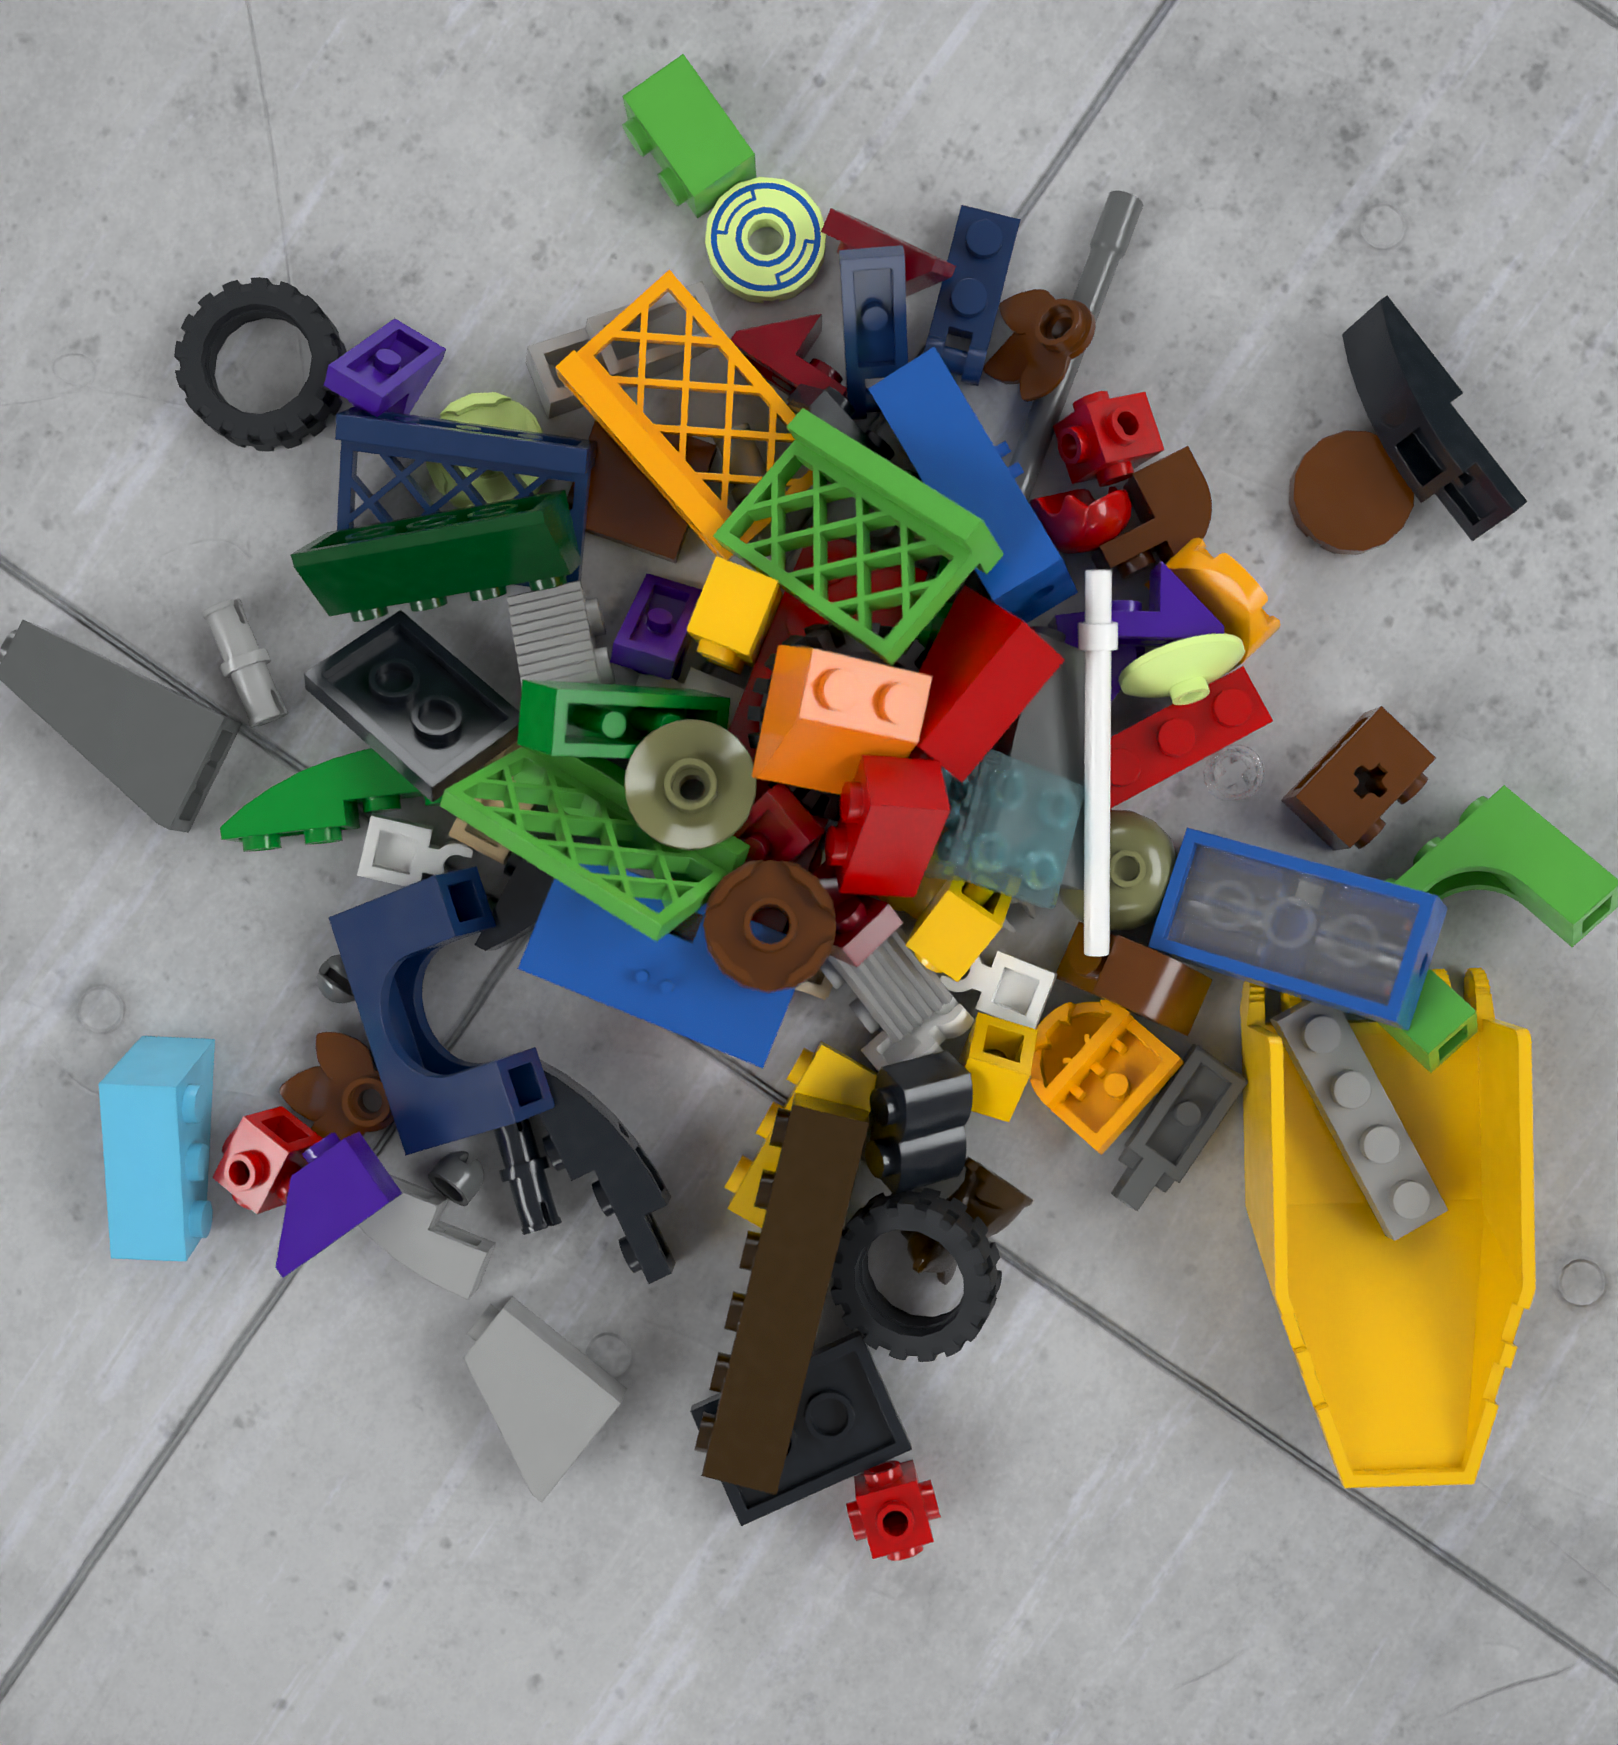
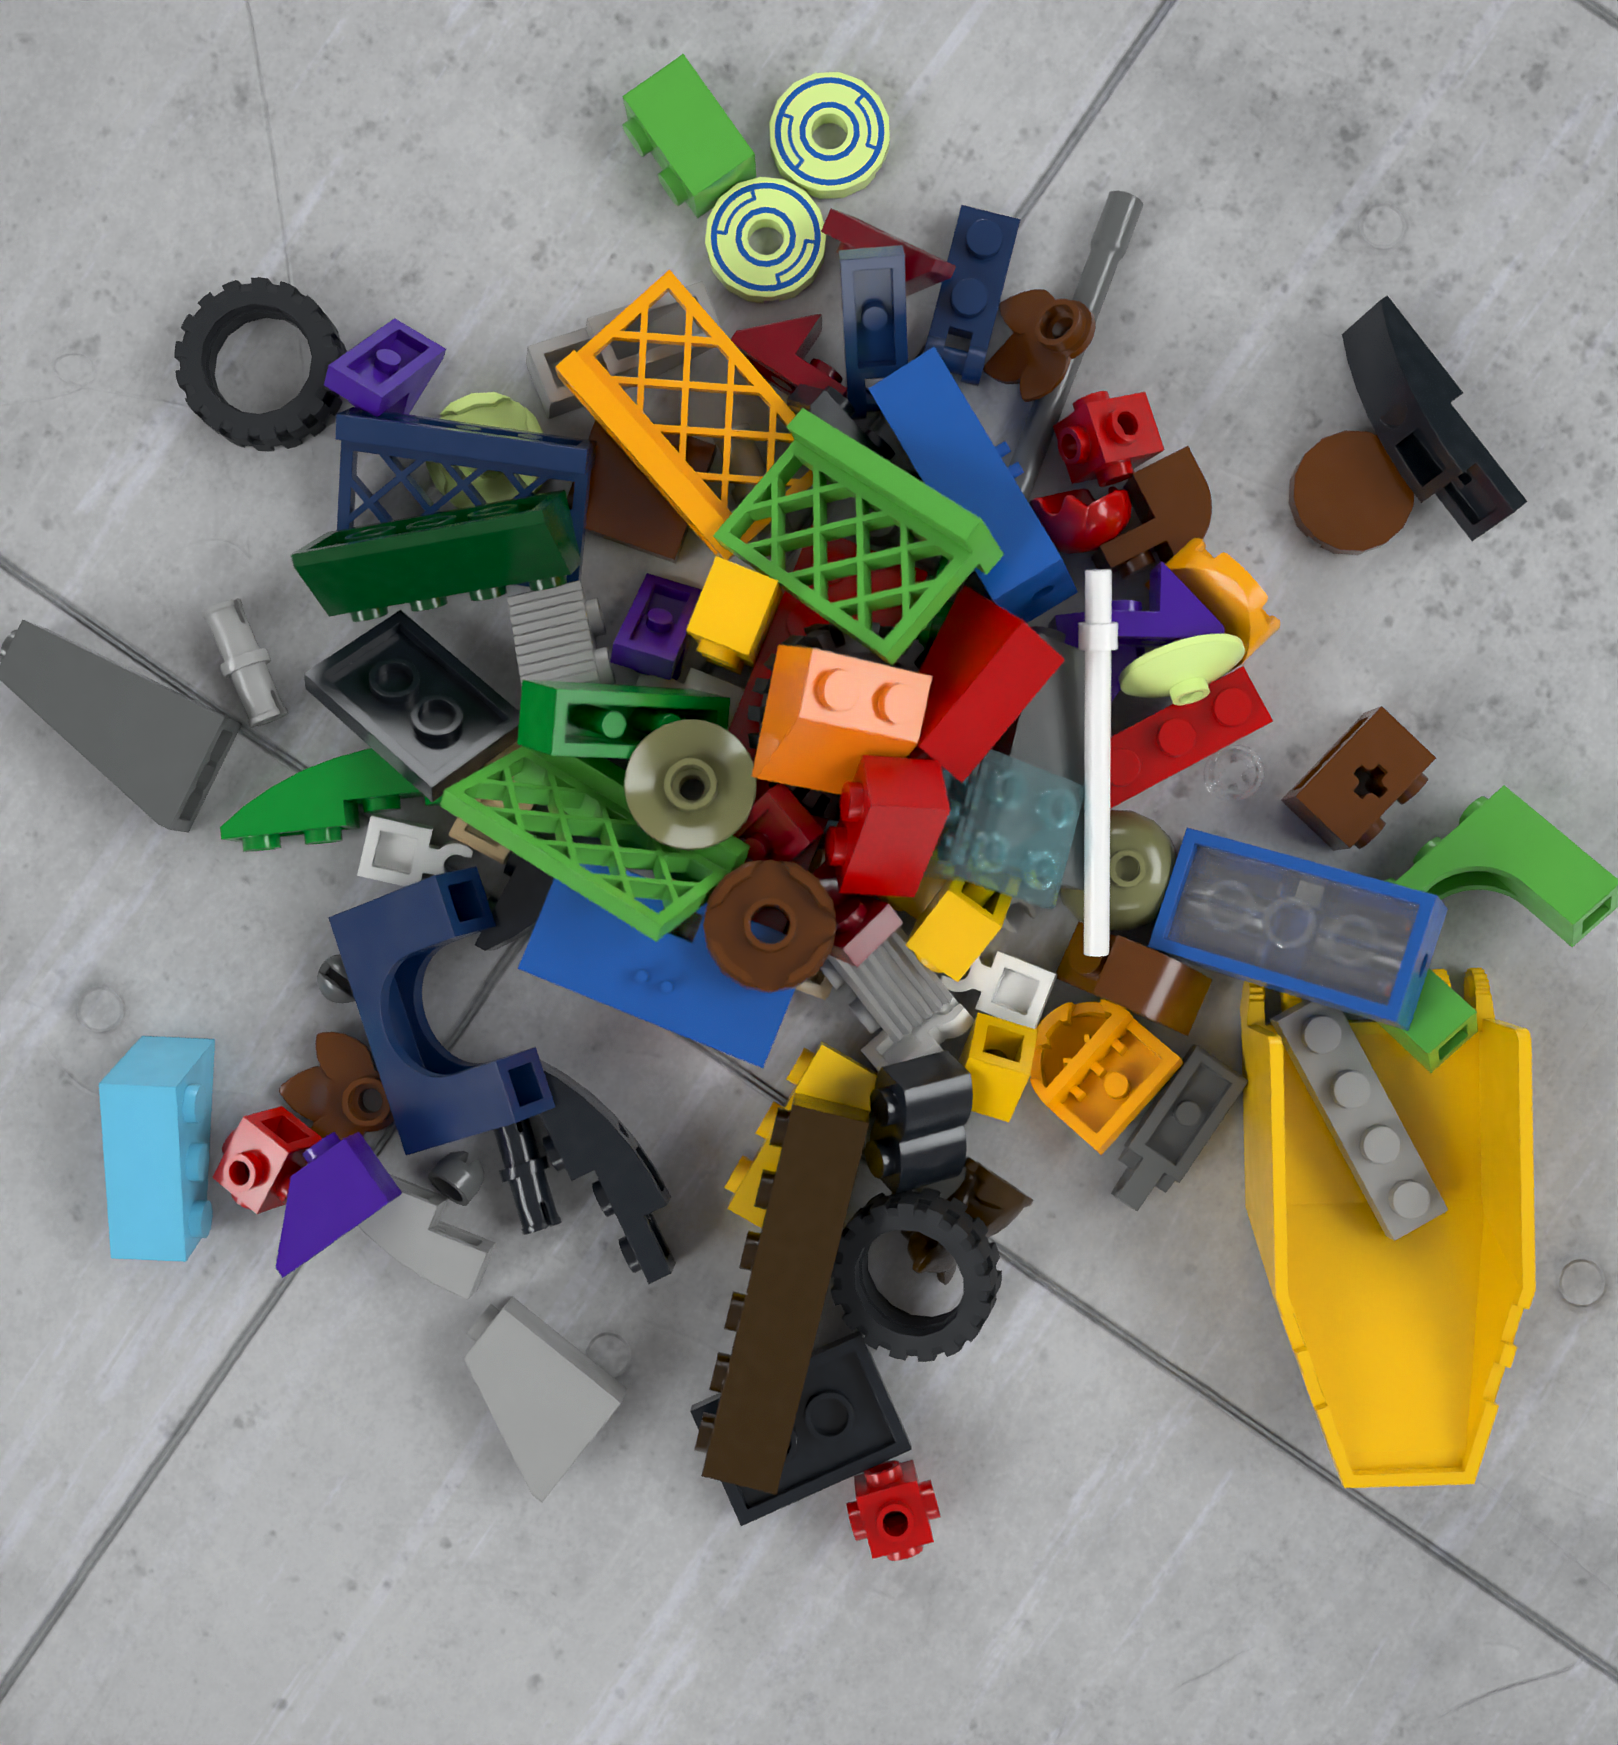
(834, 100): none -> yellowish green tile

